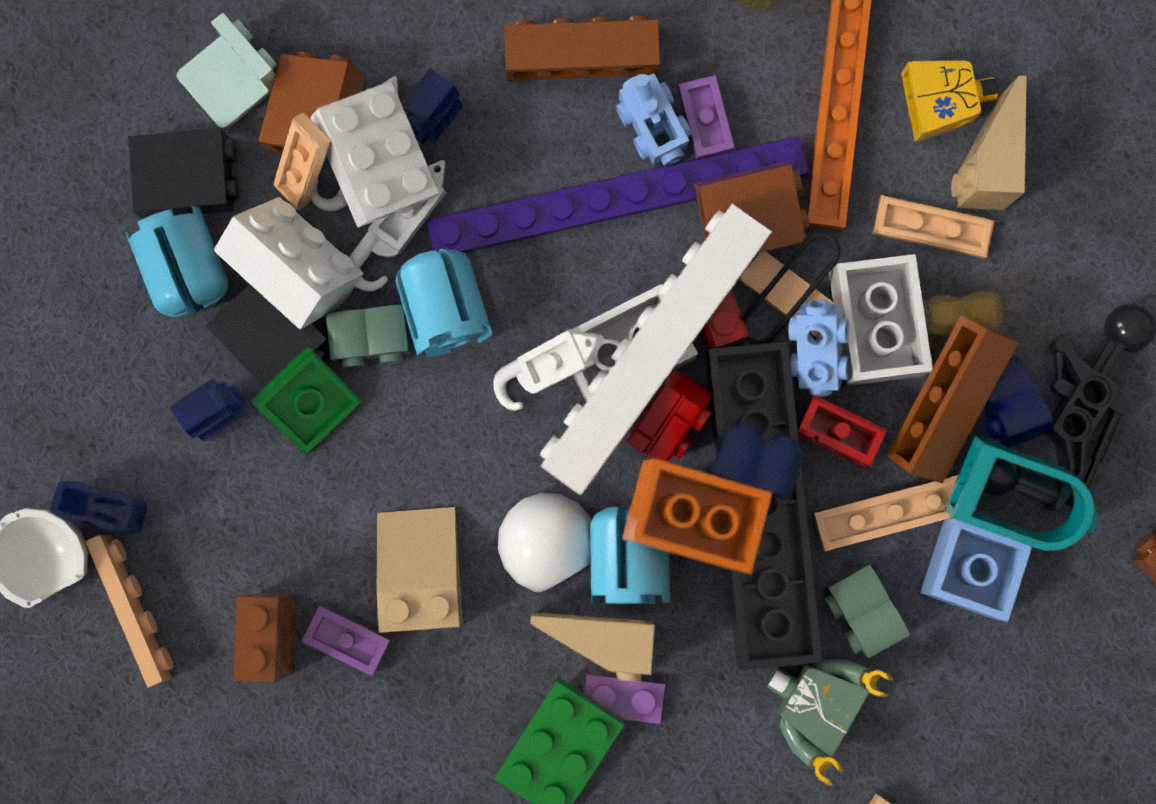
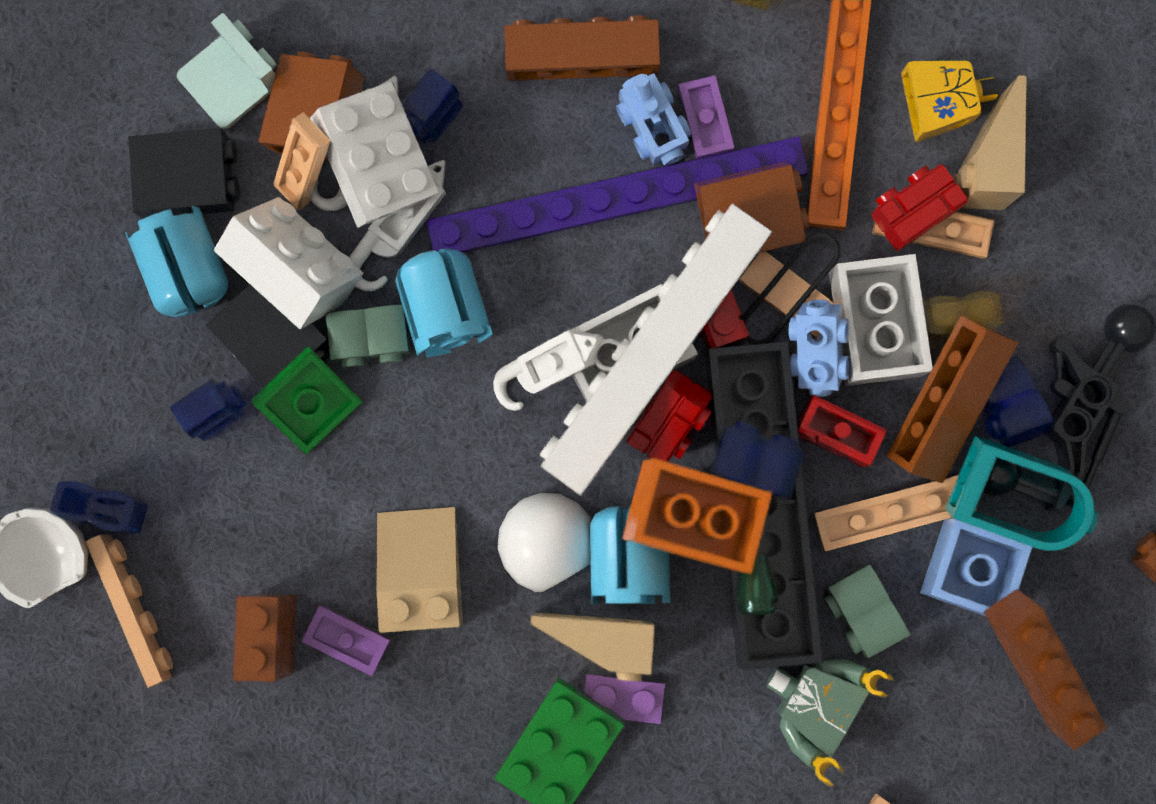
(757, 589): none -> clear green cone
(919, 206): none -> red brick
(1045, 669): none -> dark orange brick

